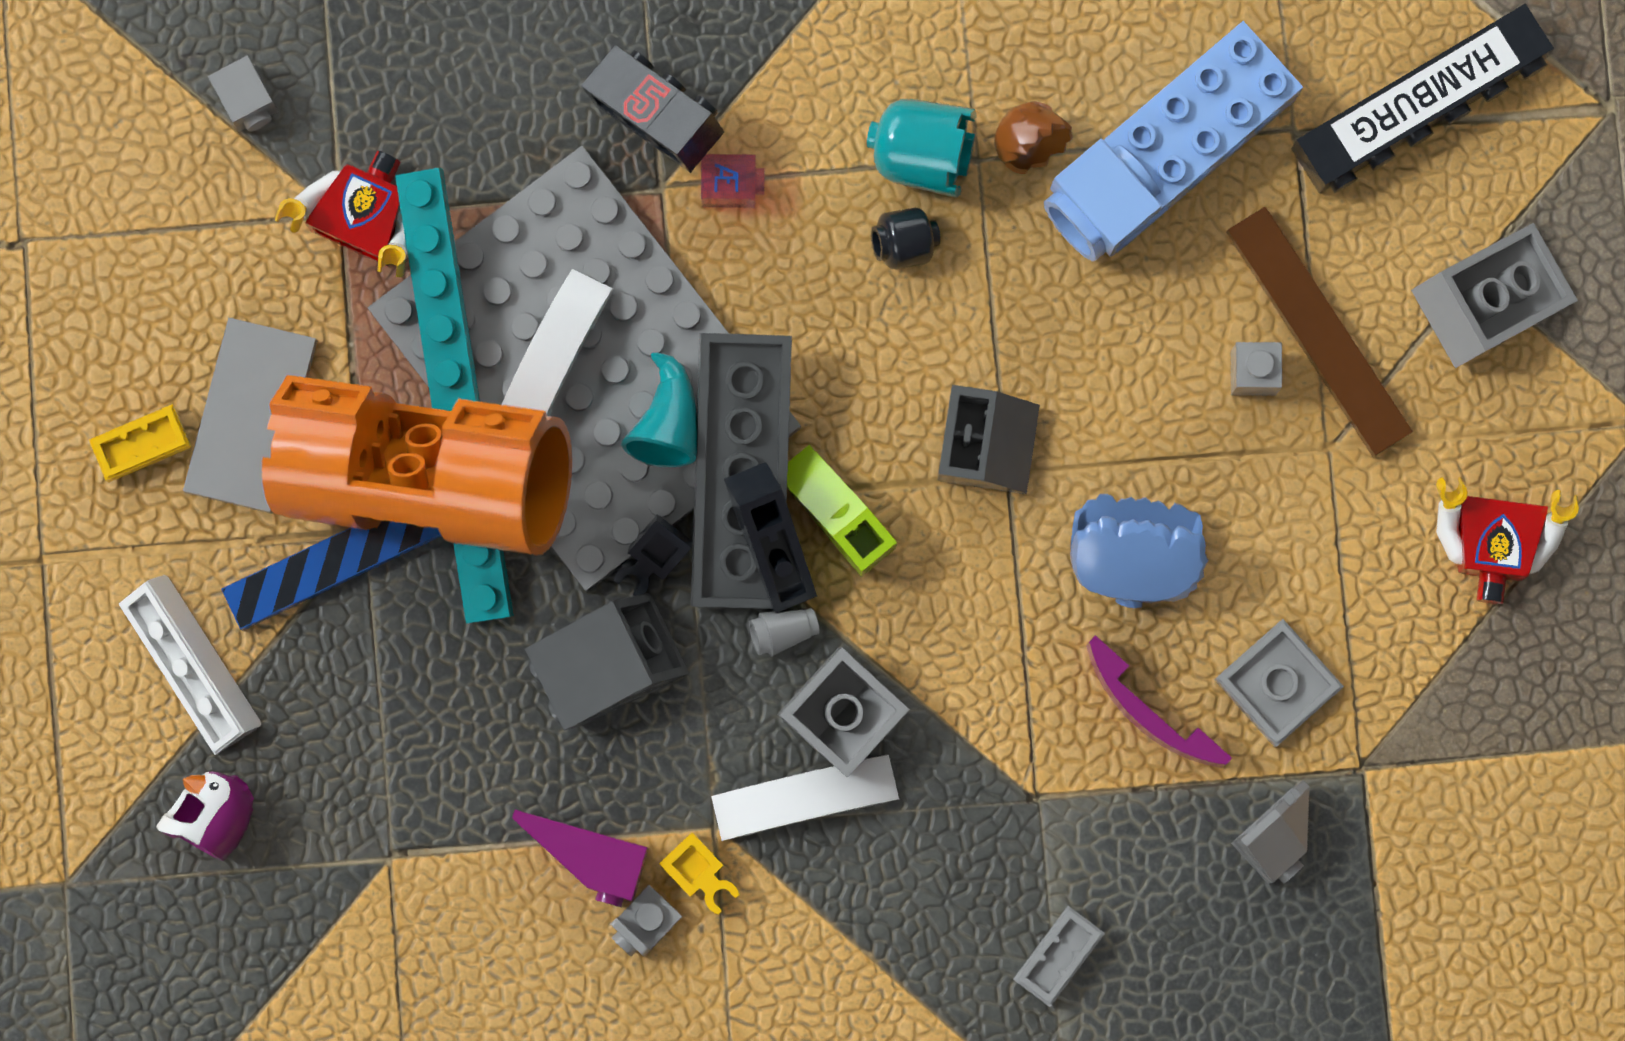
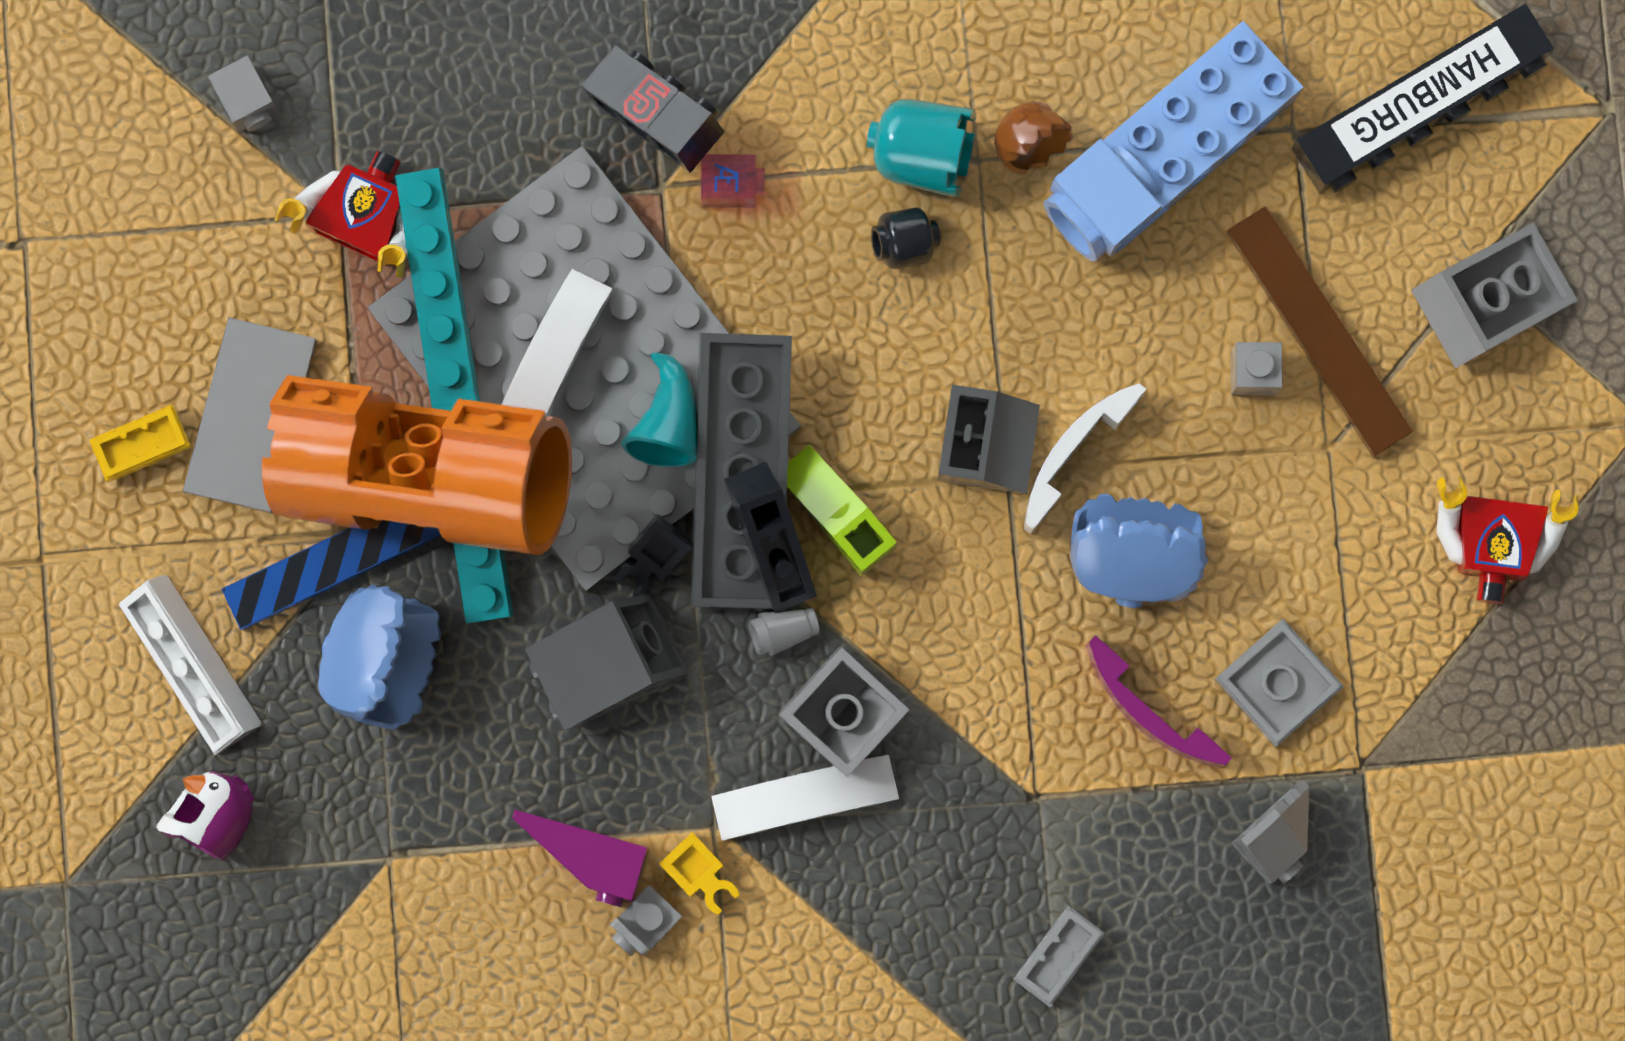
(379, 657): none -> medium blue animal
(1111, 411): none -> white slope

